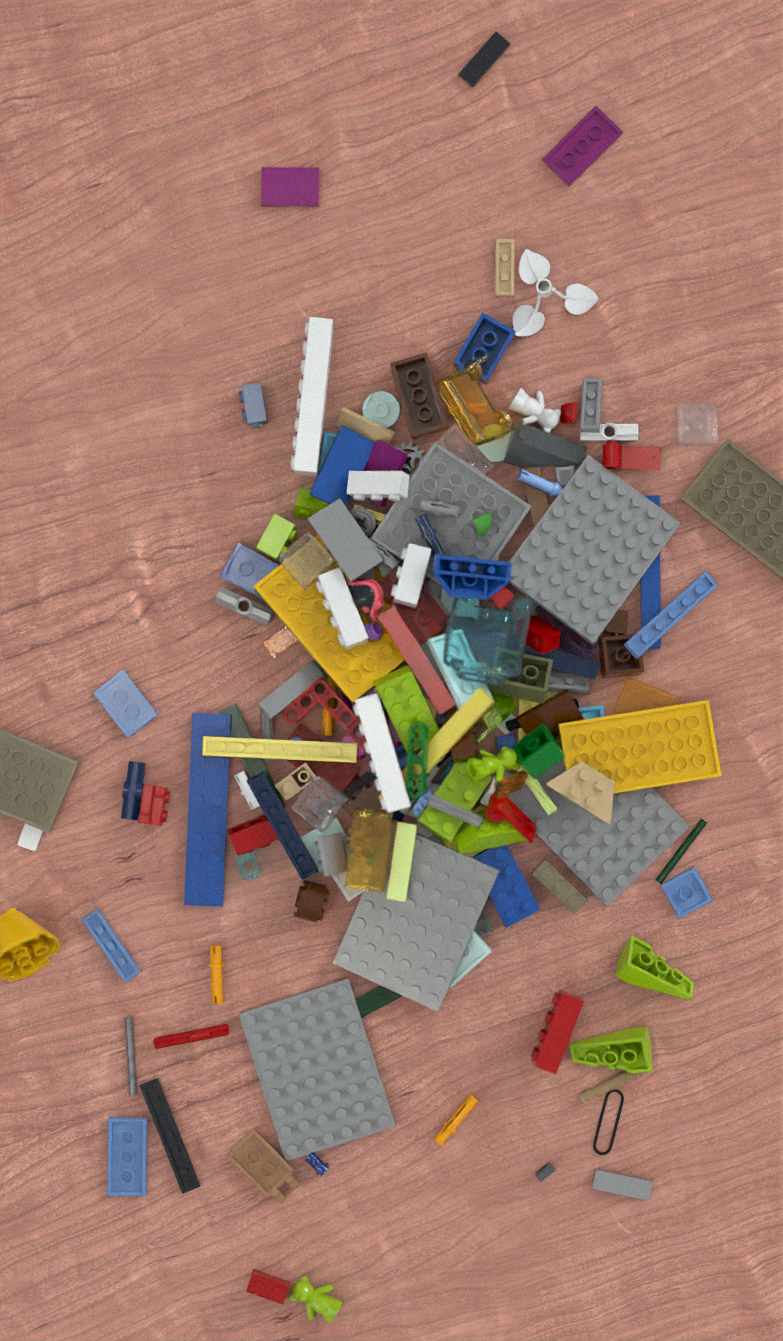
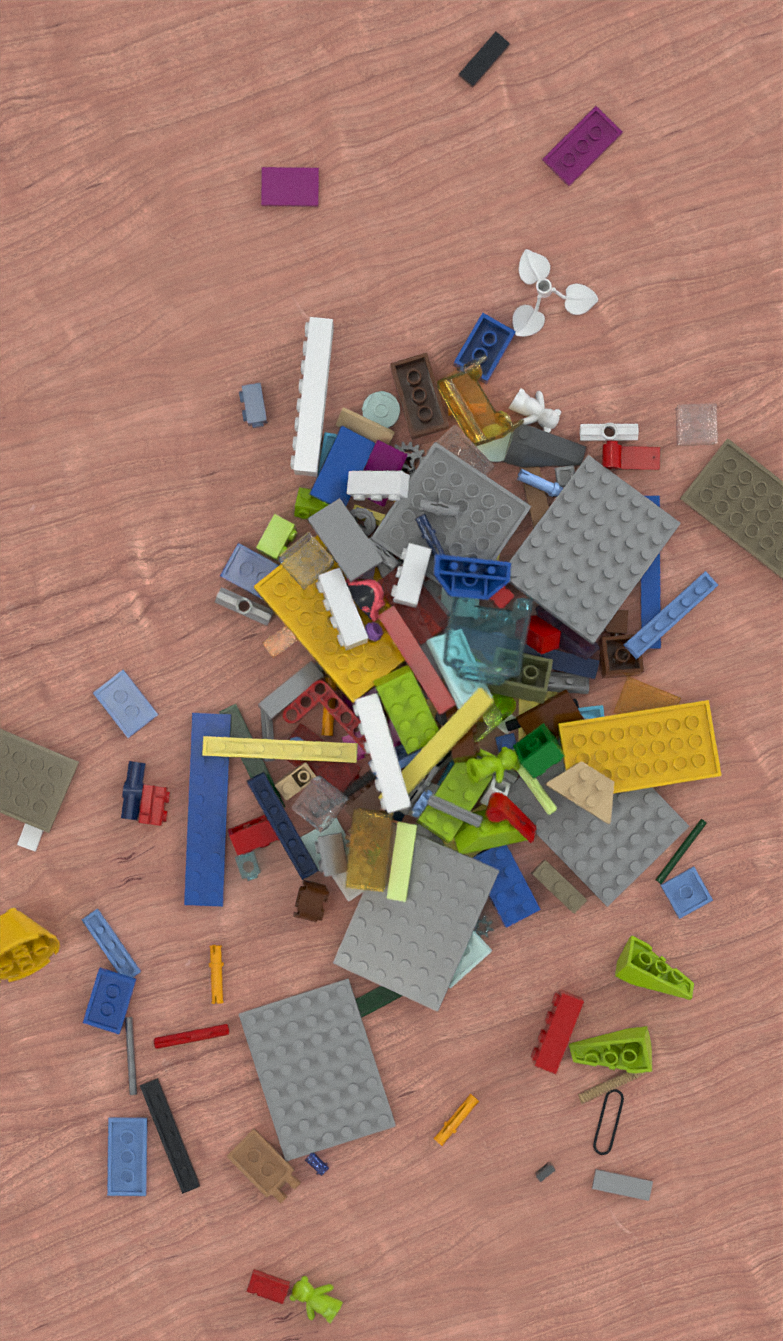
(109, 1000): none -> blue plate
(241, 779): white pin -> none
(415, 759): green beam -> none
(483, 523): bright green brick -> none
(504, 267): tan tile -> none
(510, 784): clear orange tile -> none
(569, 413): red slope -> none
(591, 405): light grey tile -> none

